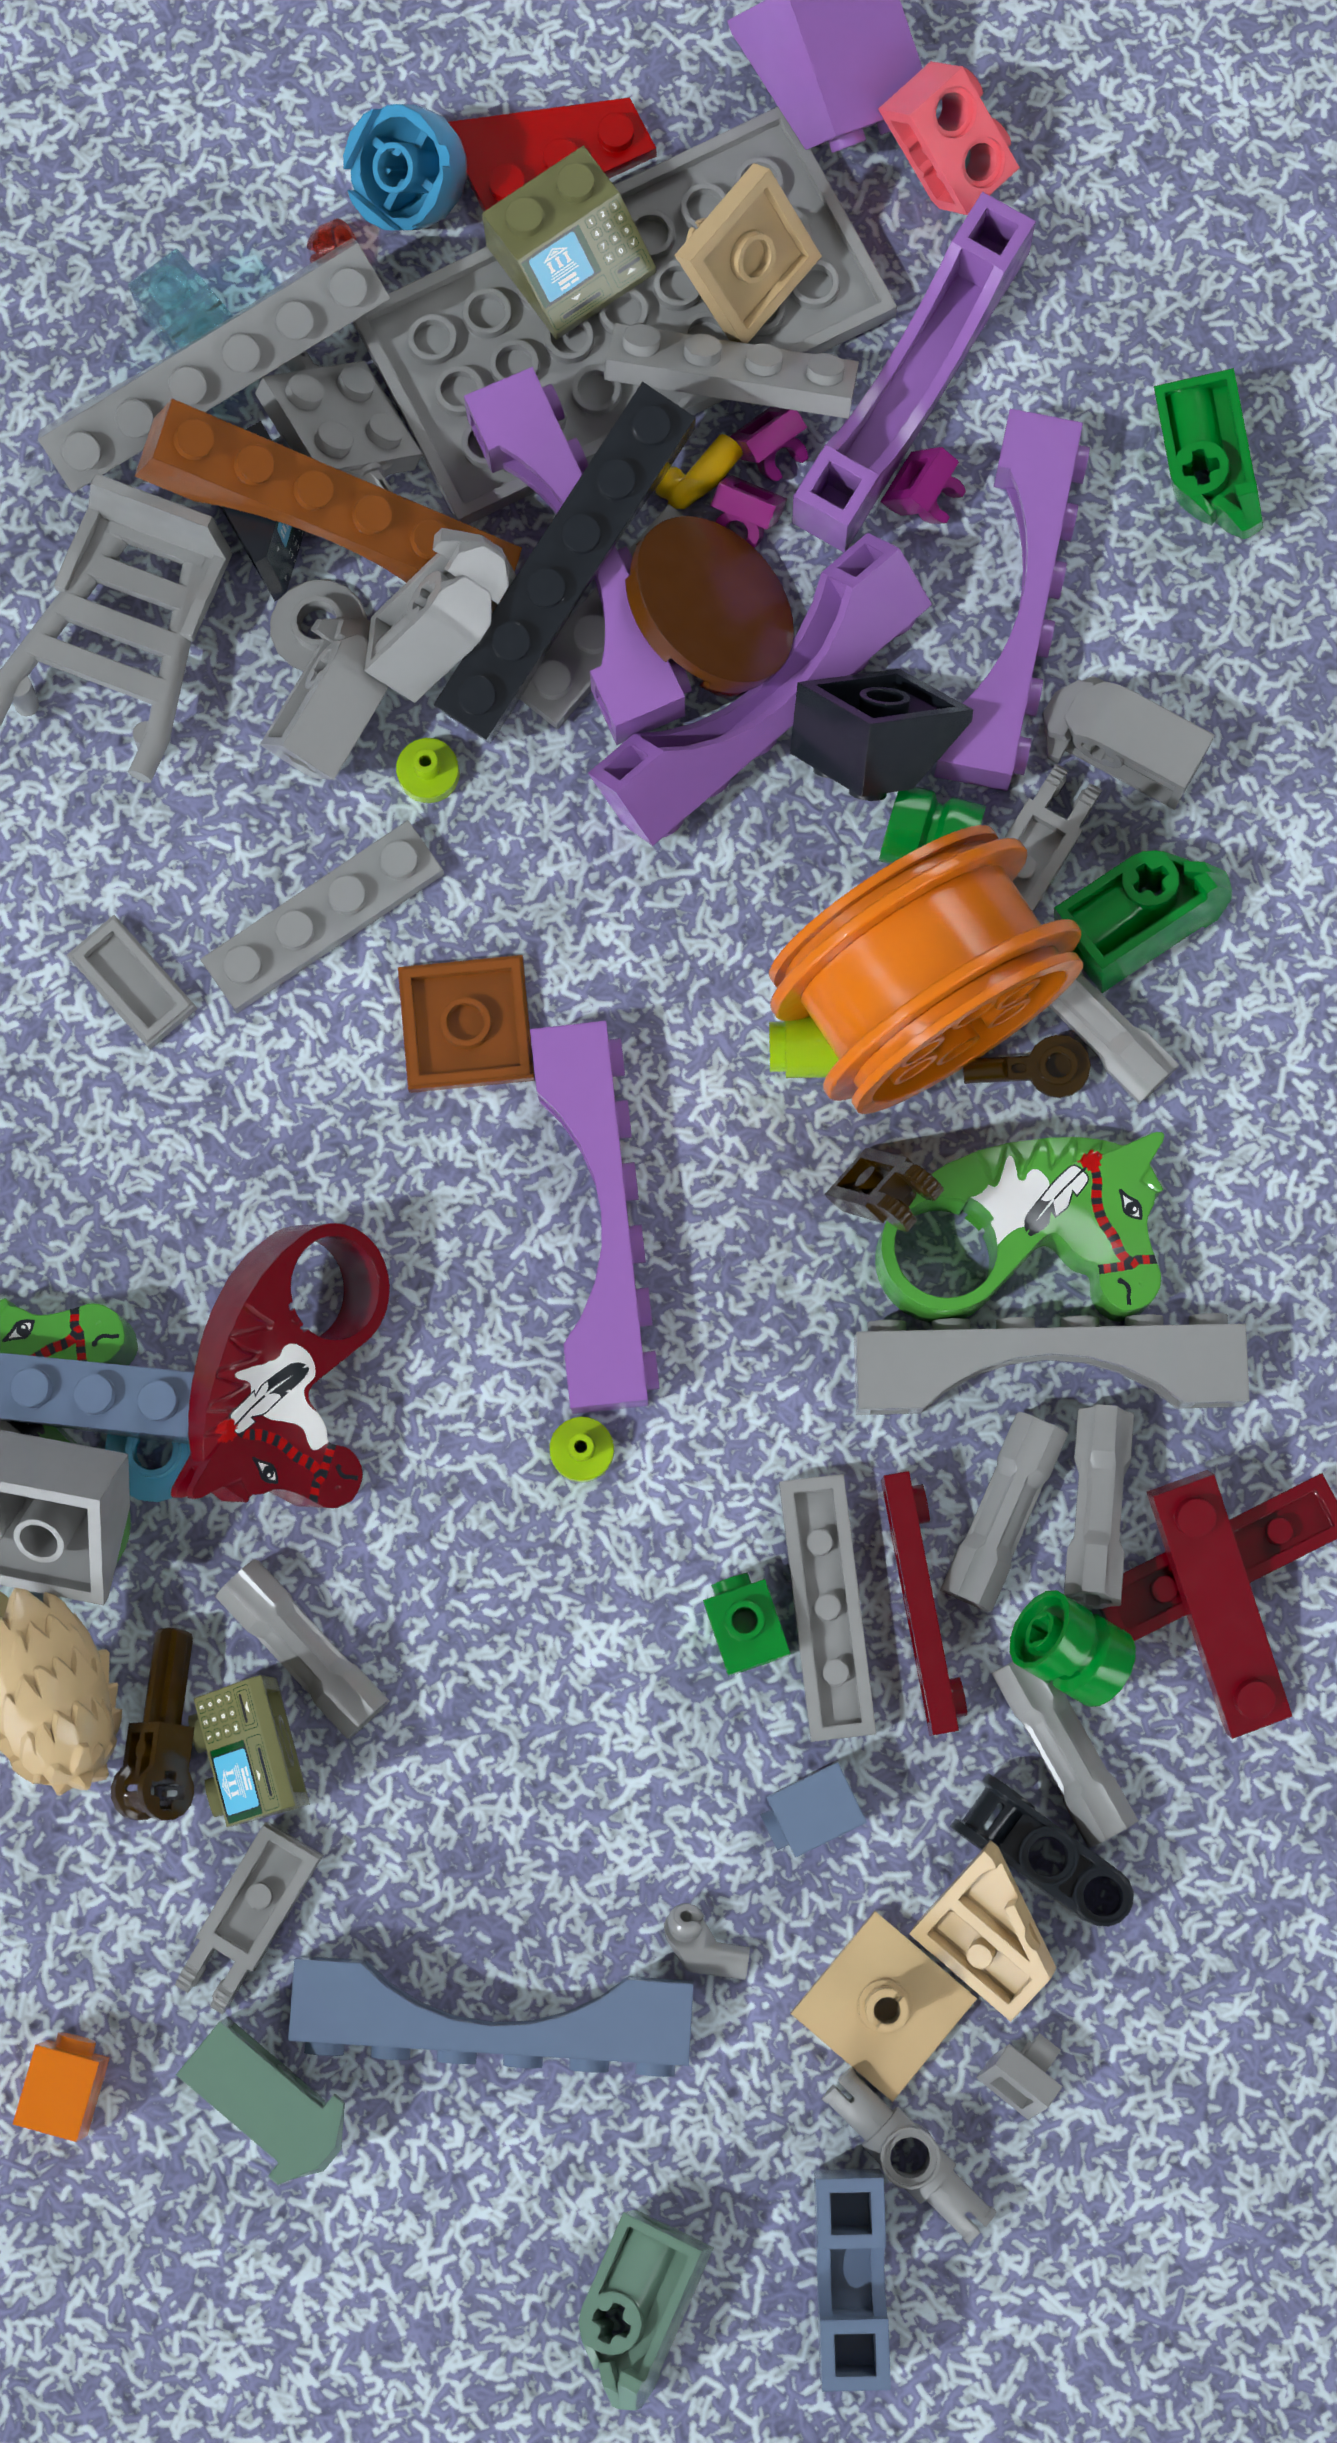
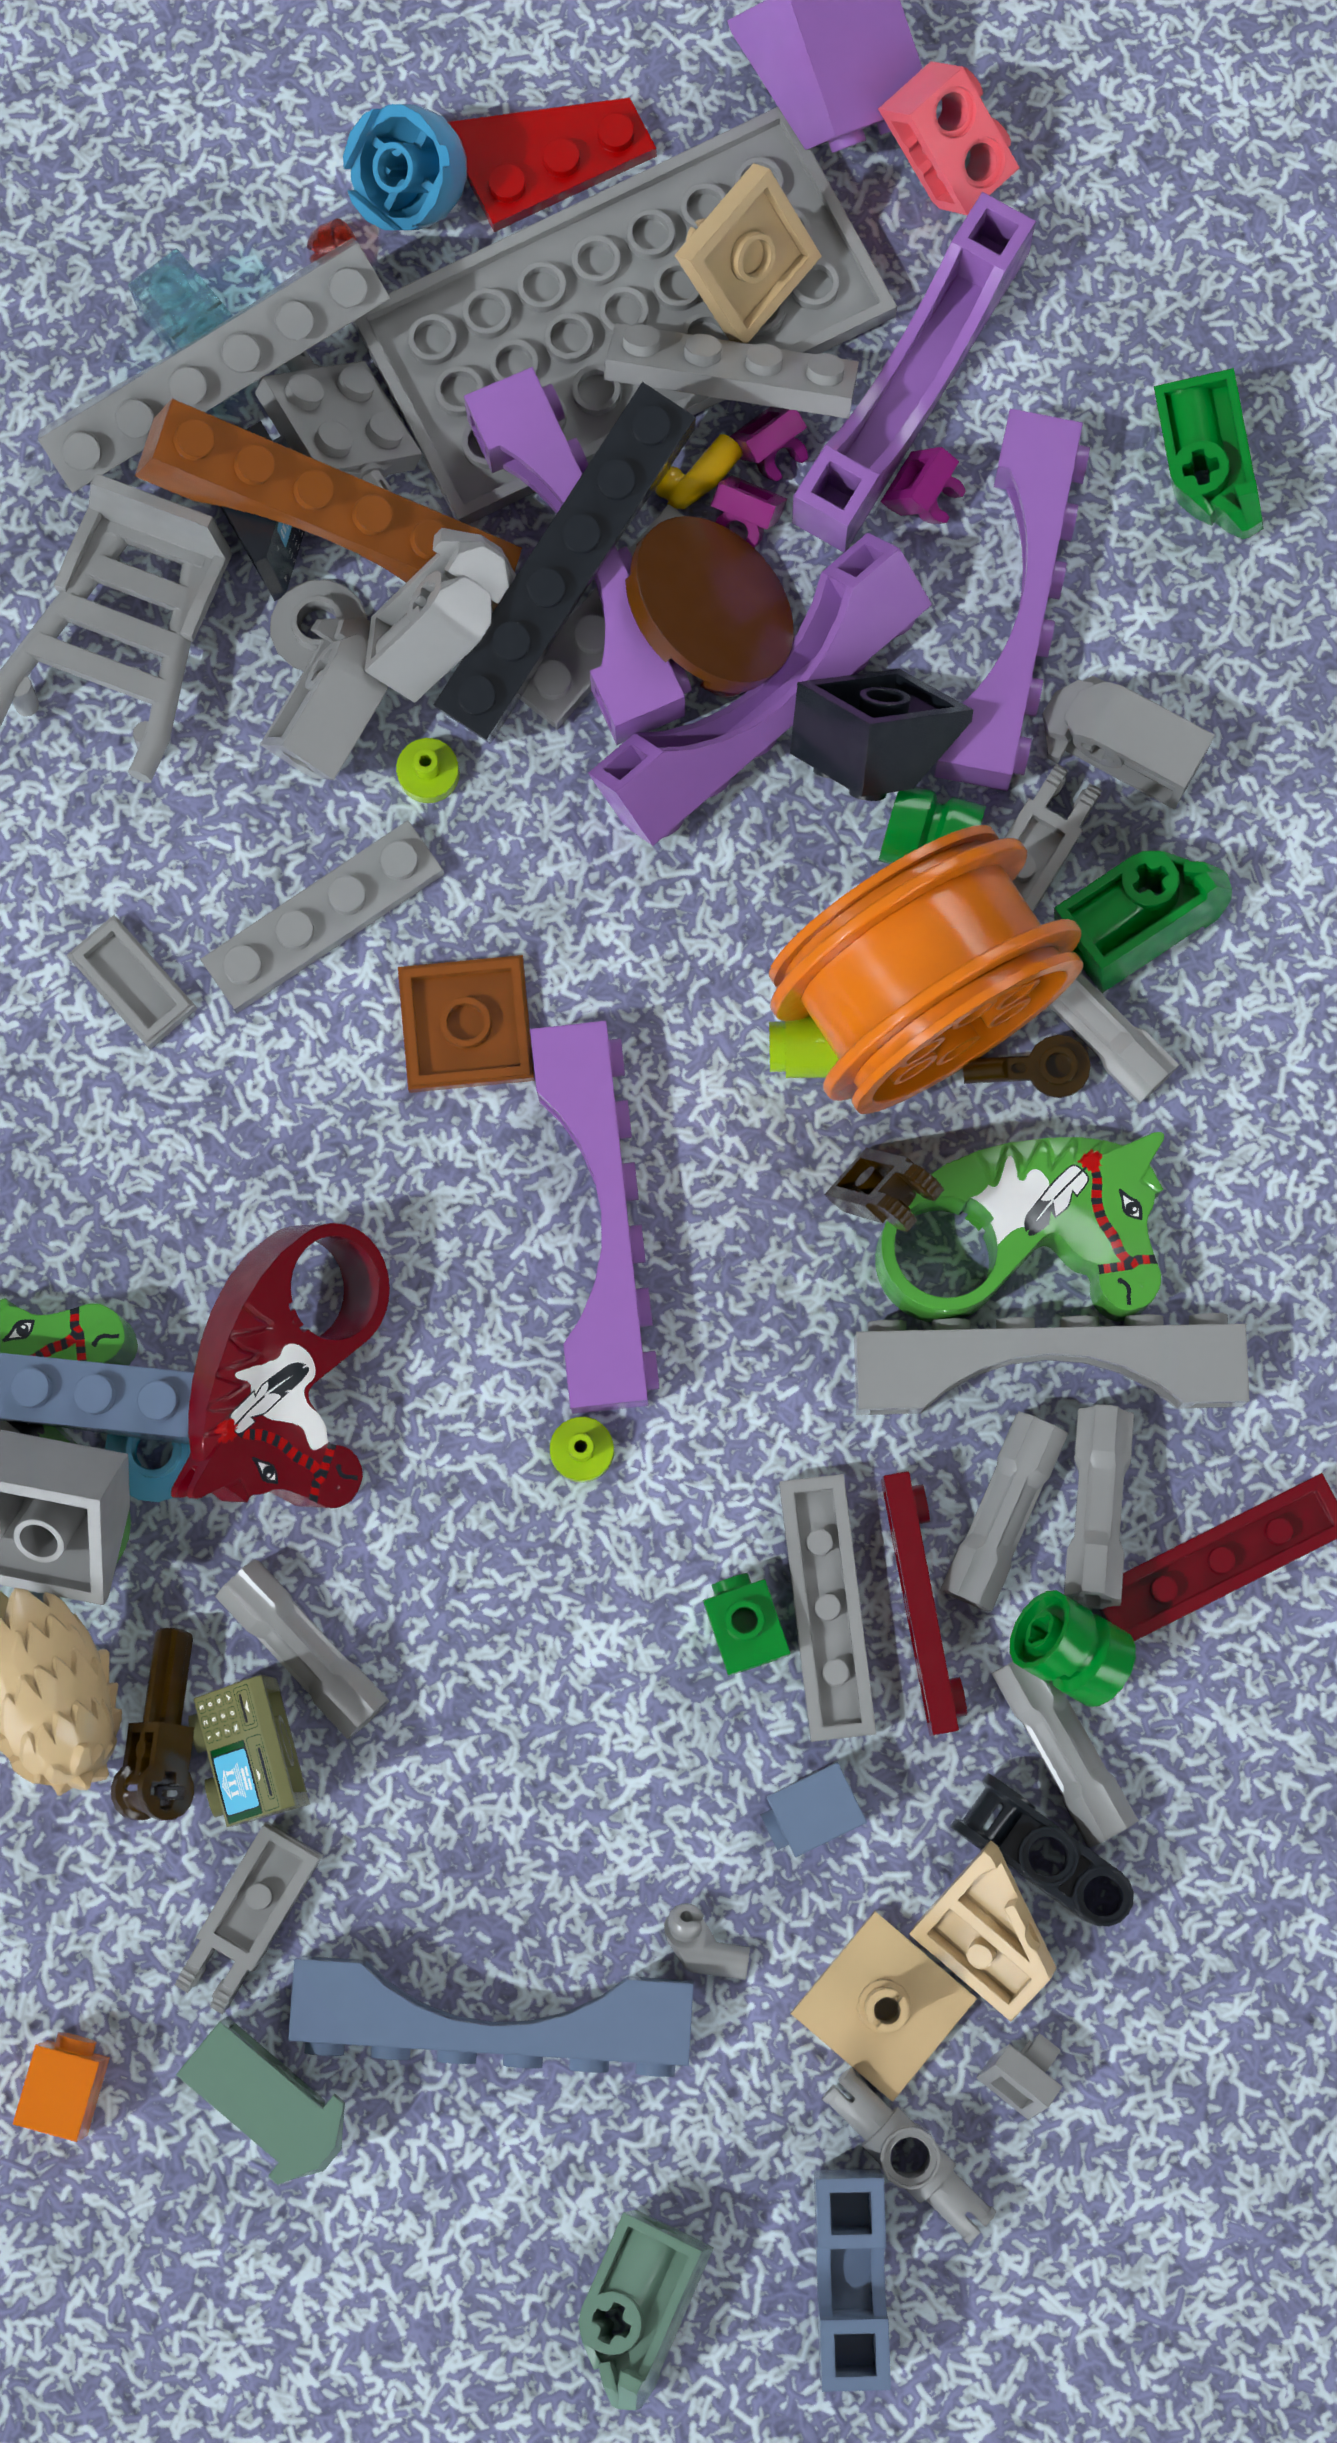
(568, 242): olive slope -> none
(1219, 1603): dark red plate -> none

